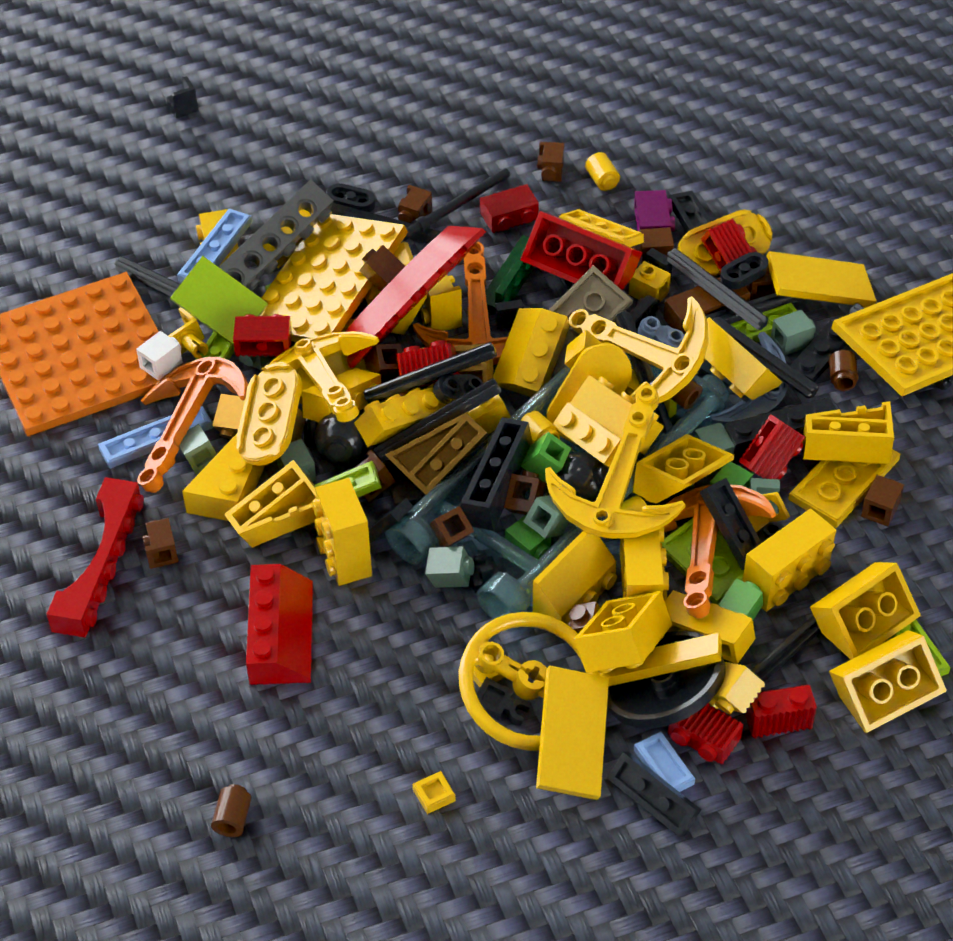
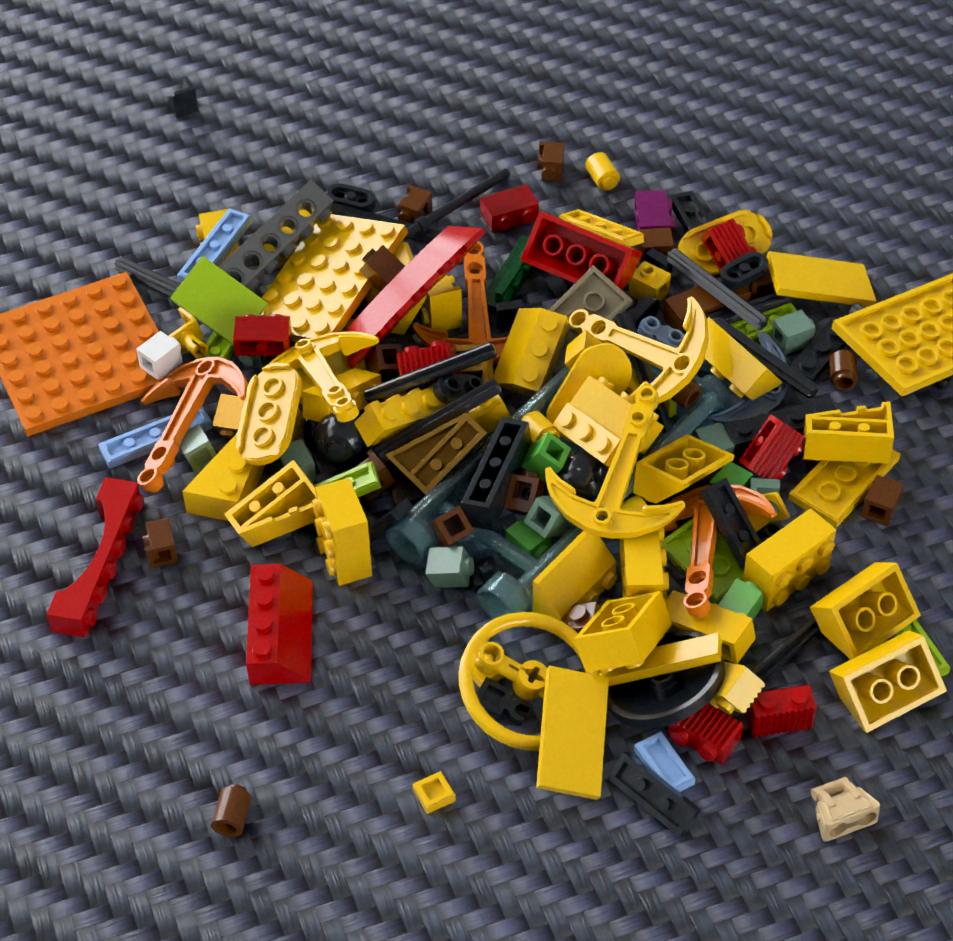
(845, 811): none -> tan piece

